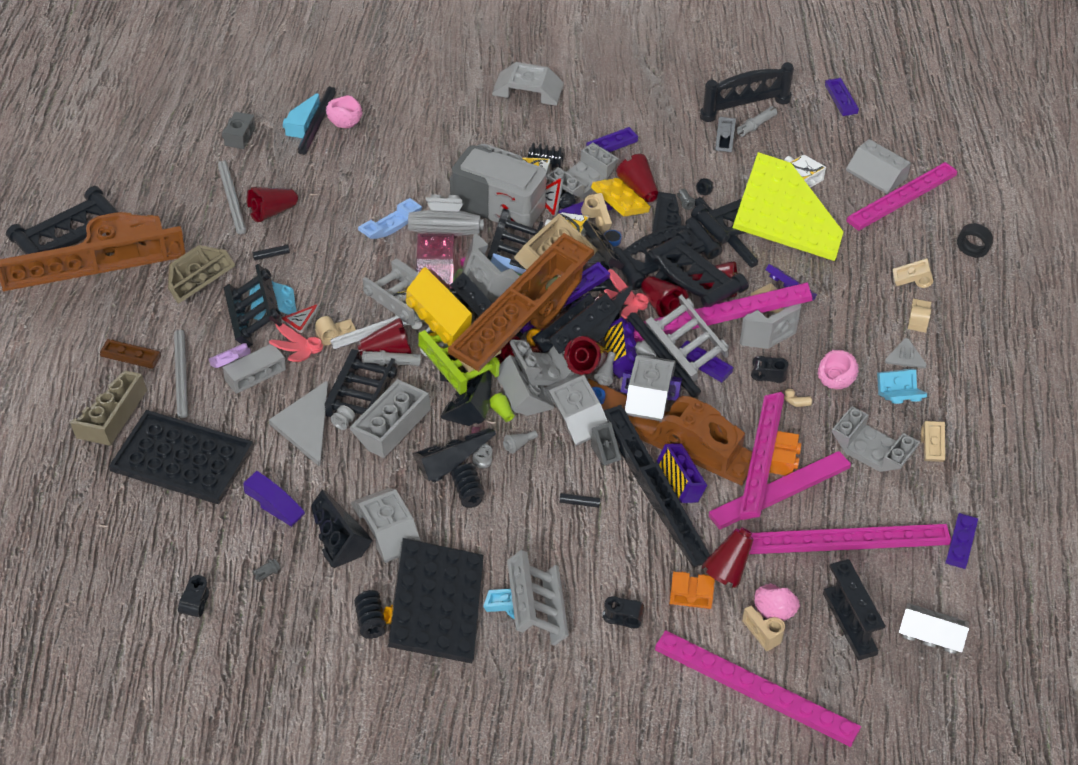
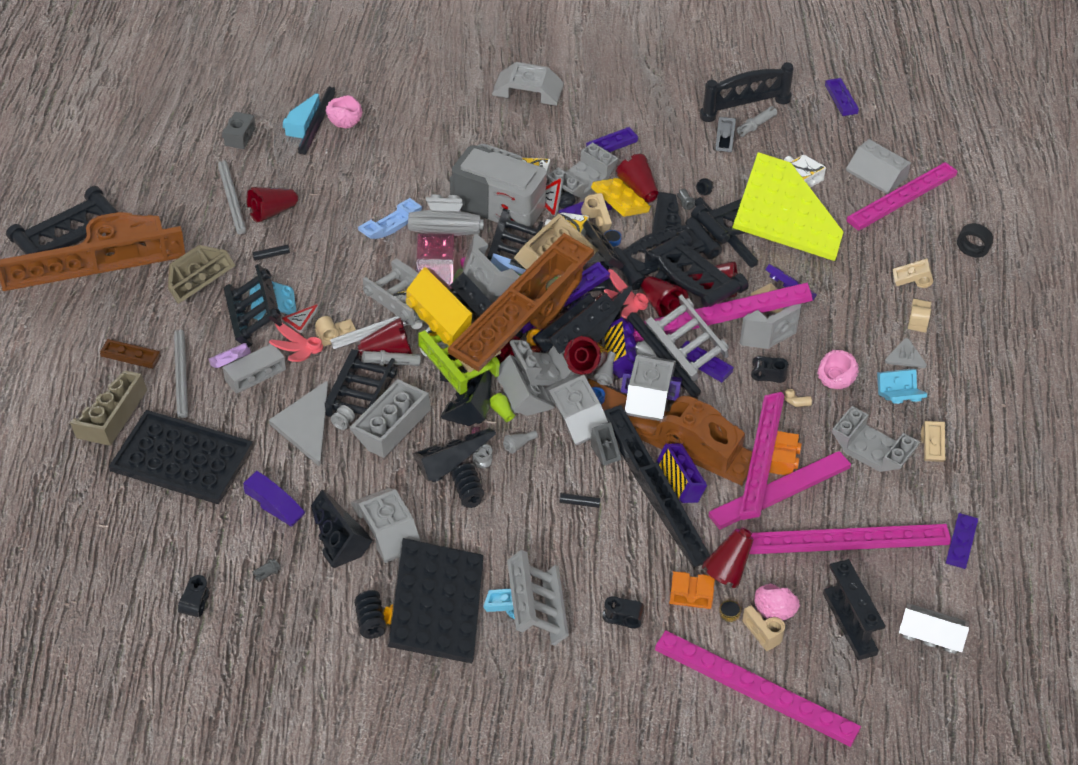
(555, 157): black piece -> none
(730, 611): none -> black tile

